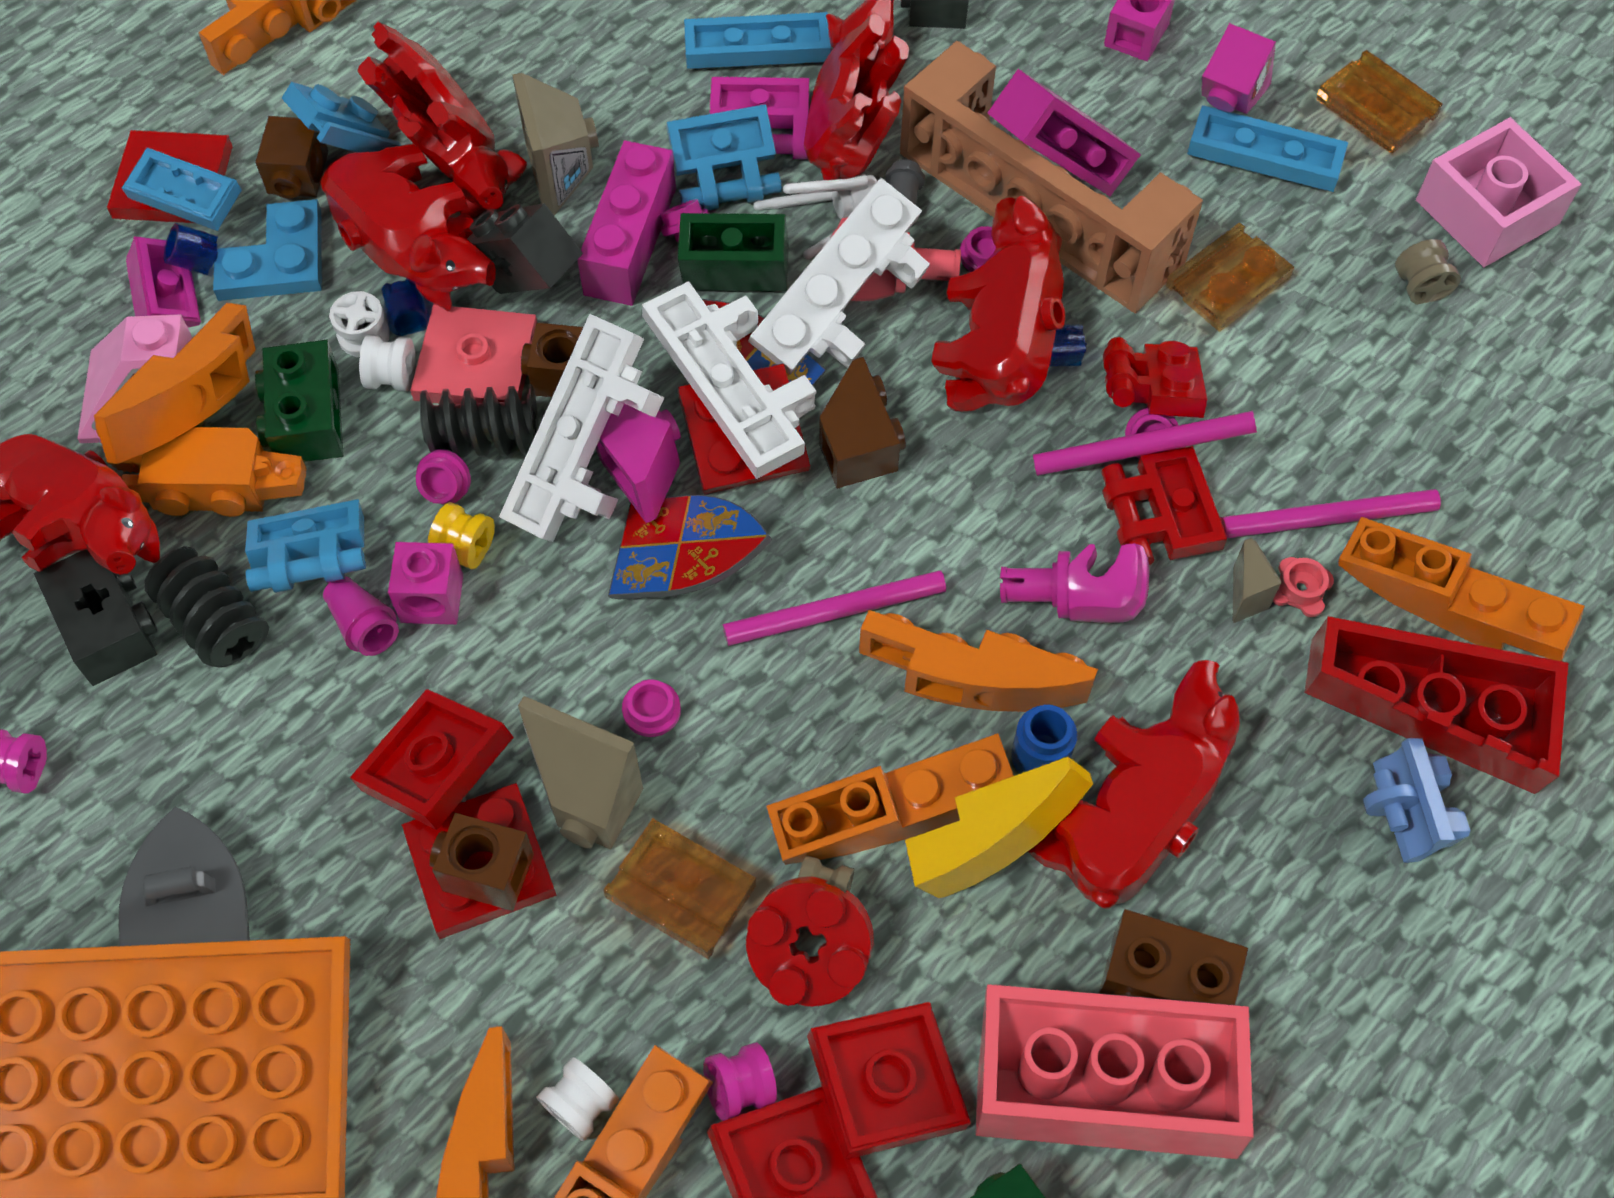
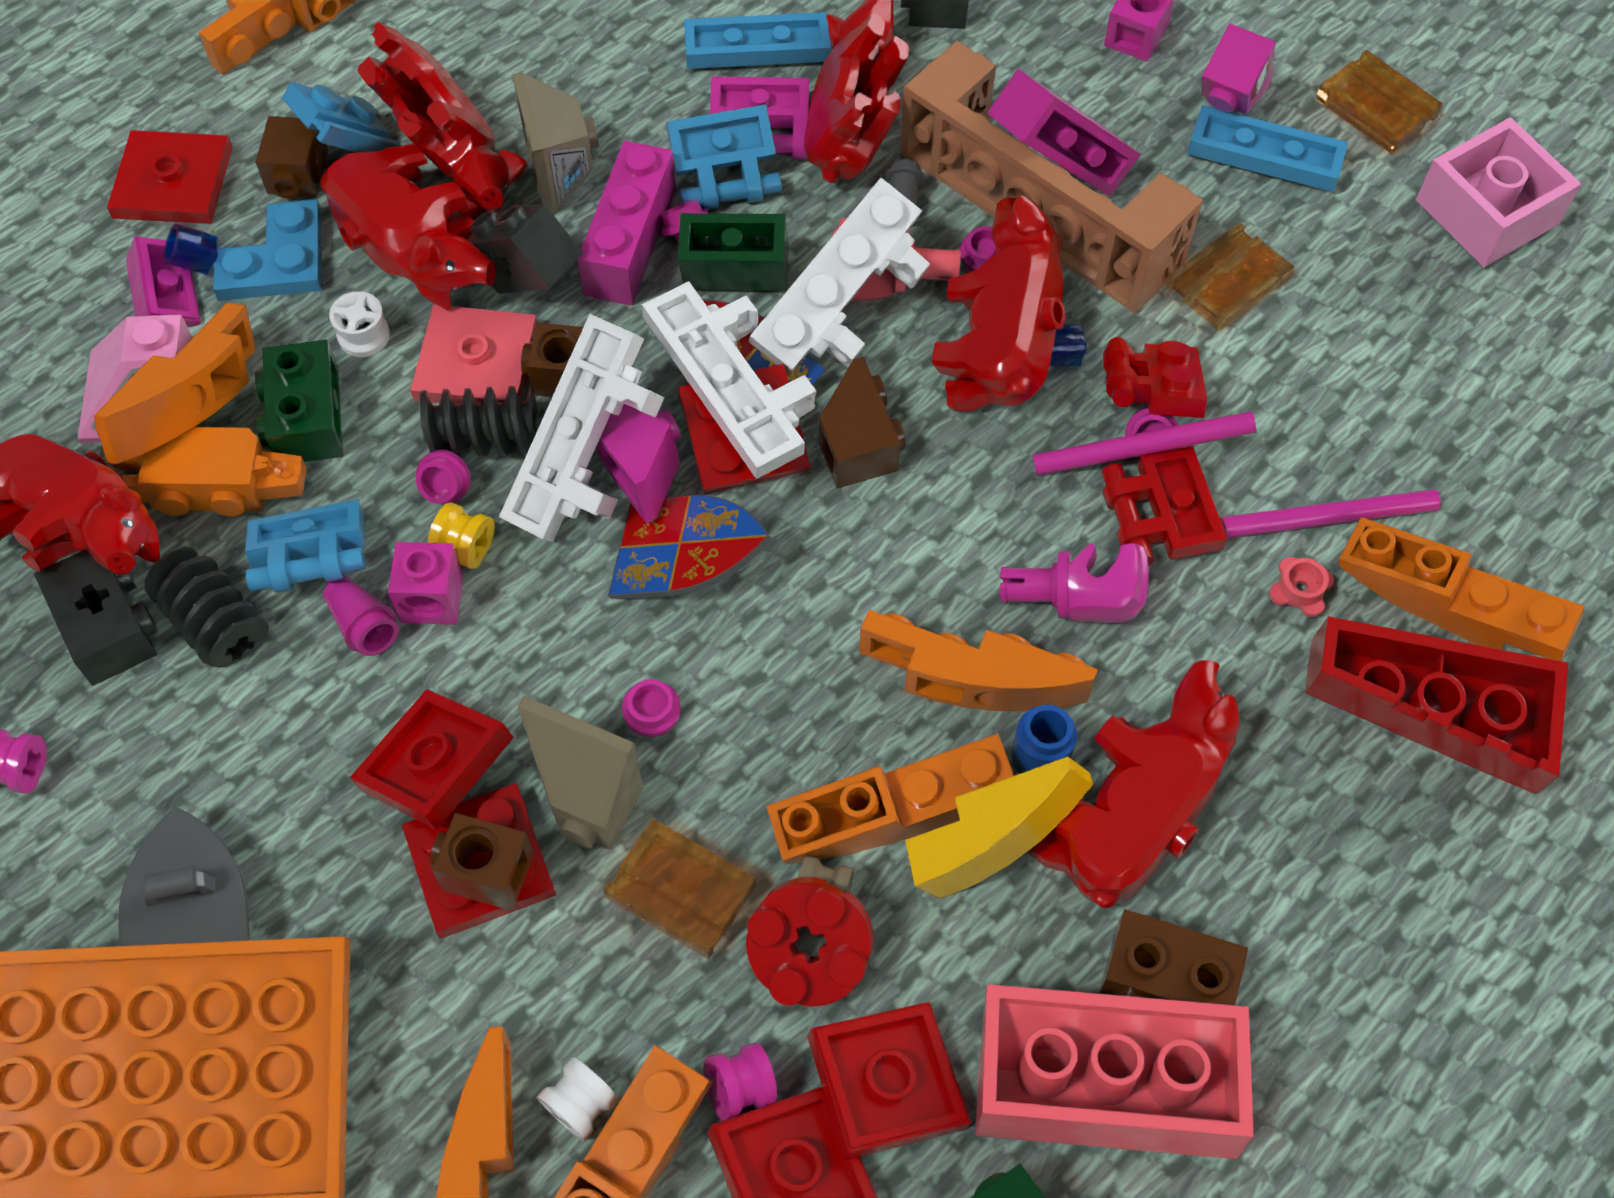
(182, 189): dark azure plate -> none
(387, 363): white wheel -> none
(404, 308): clear blue hose -> none
(834, 608): dark pink bar -> none
(843, 192): white plant -> none
(1253, 582): dark tan slope -> none
(1412, 801): medium blue hips -> none
(1427, 271): dark tan wheel -> none

